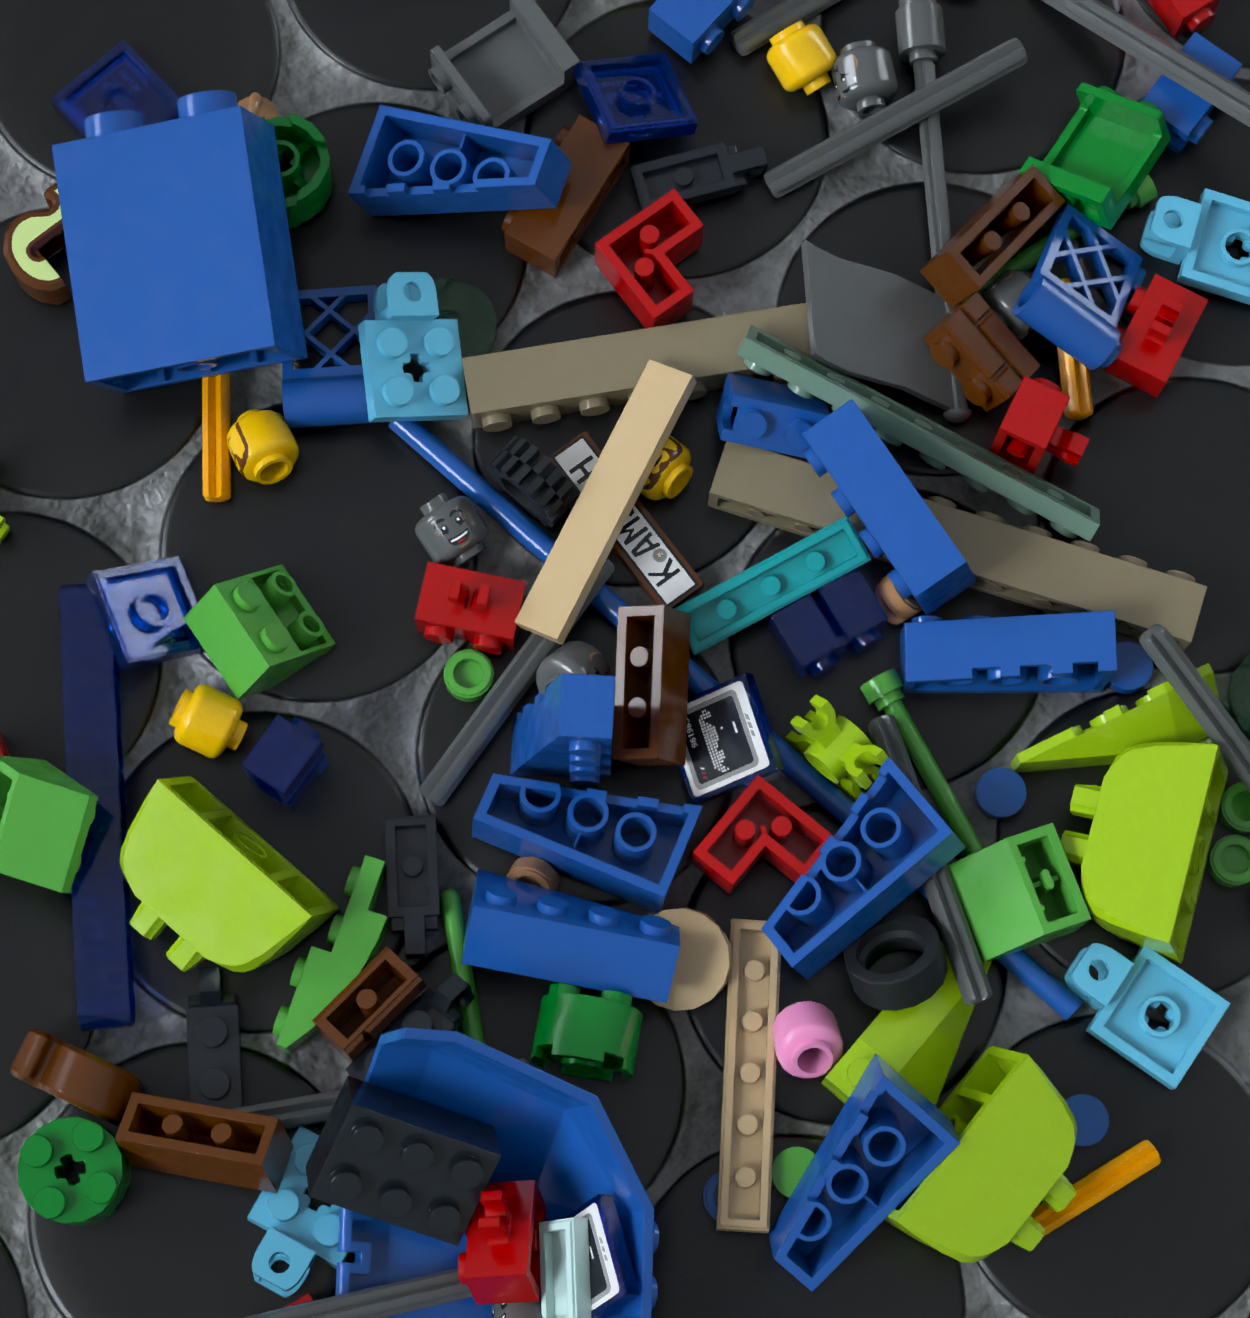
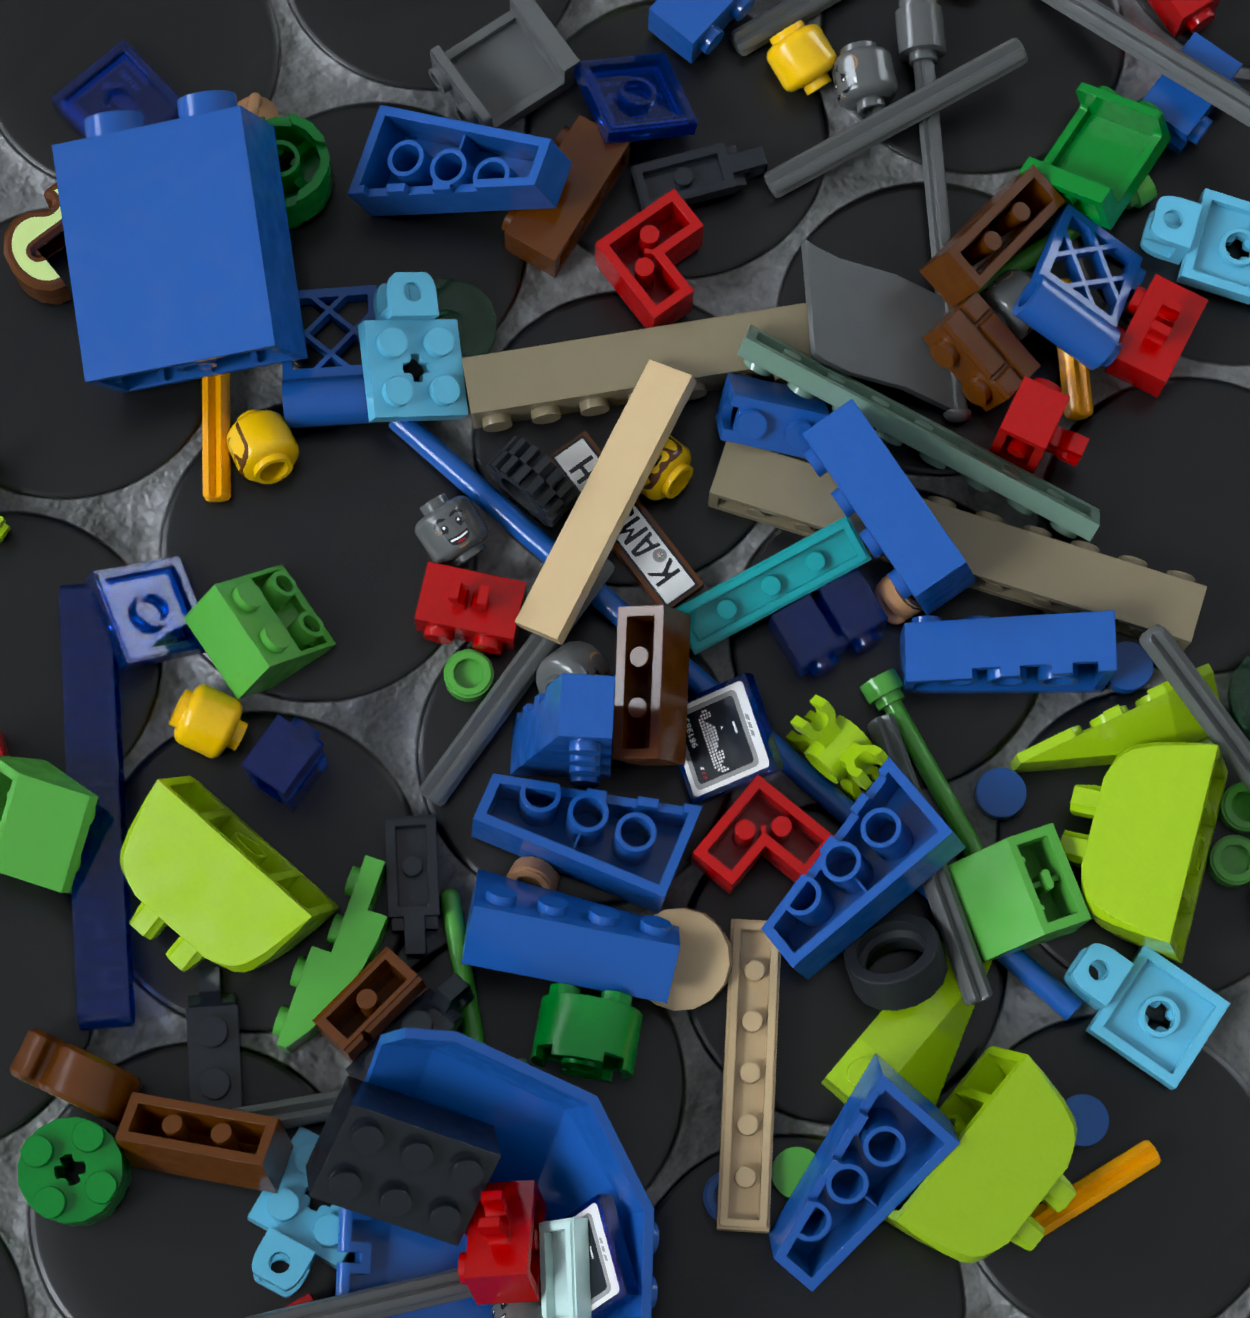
(807, 1039): bright pink head -> none

